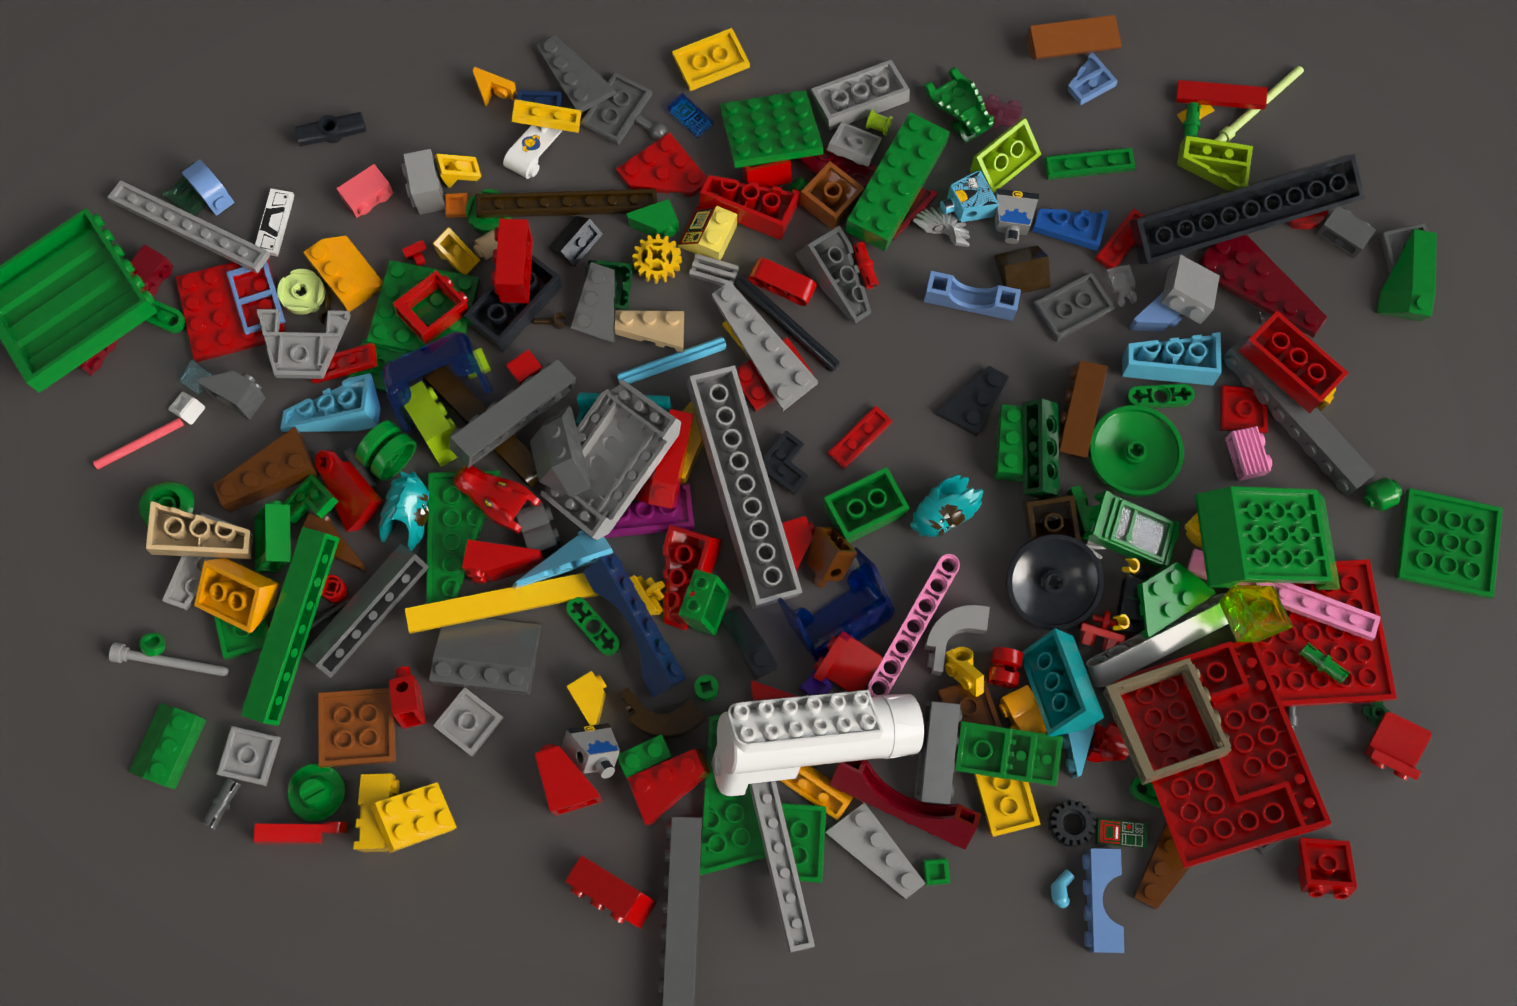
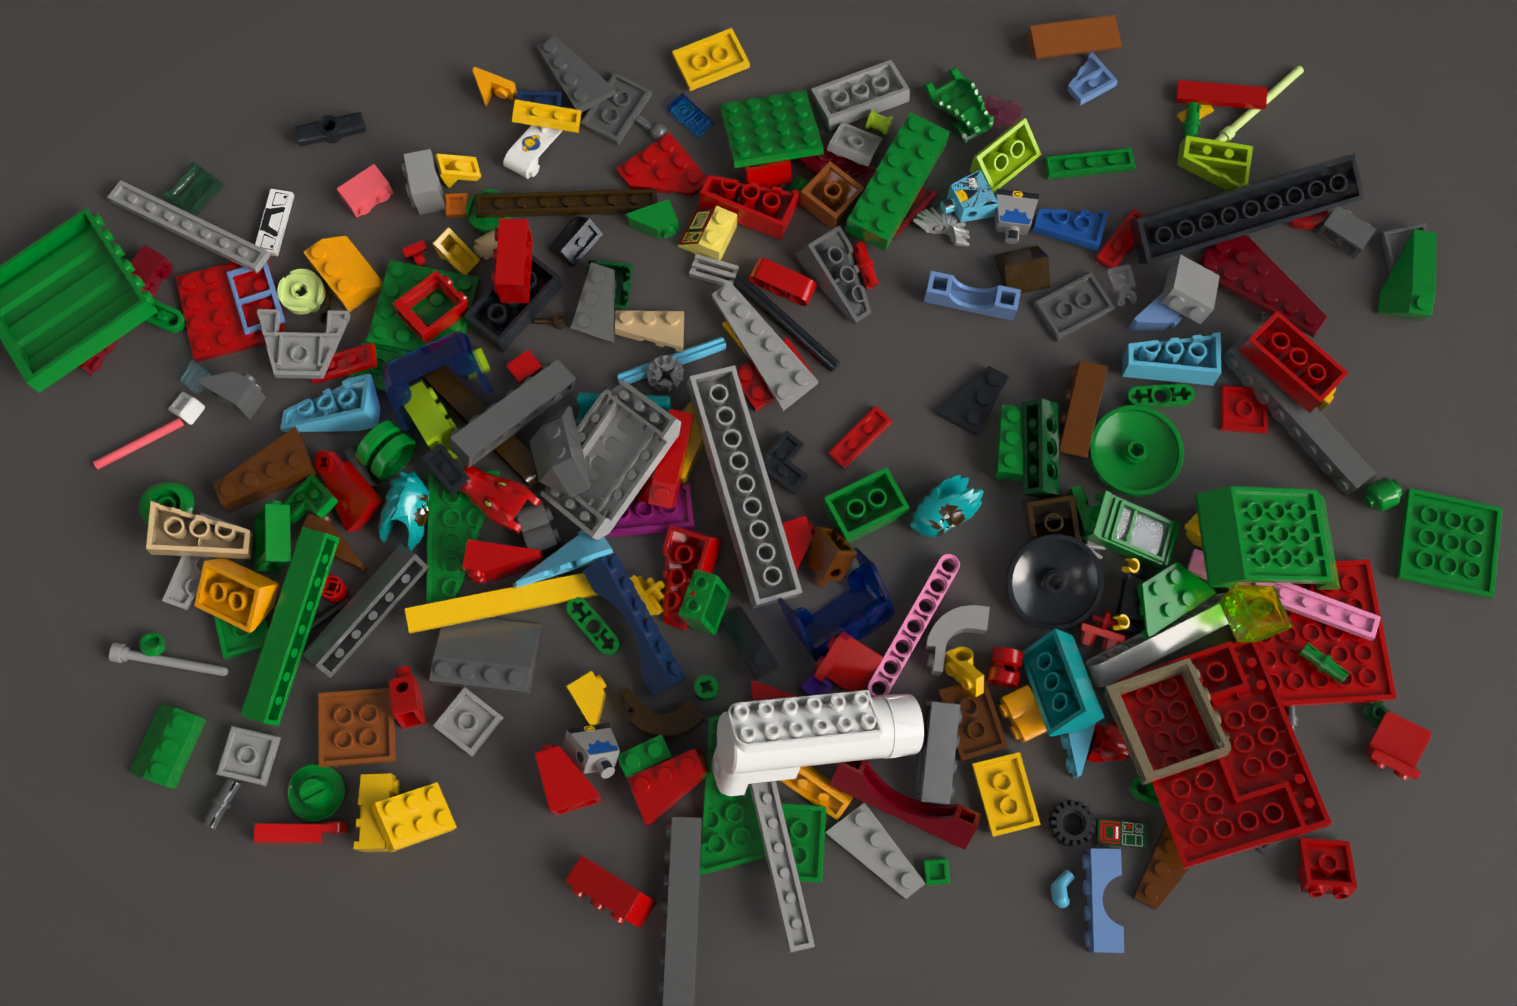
(208, 187): medium blue brick -> none
(446, 469): none -> black panel
(657, 249): yellow gear -> none
(668, 363): none -> light grey gear
(1009, 753): green slope -> none
(1248, 453): bright pink brick -> none

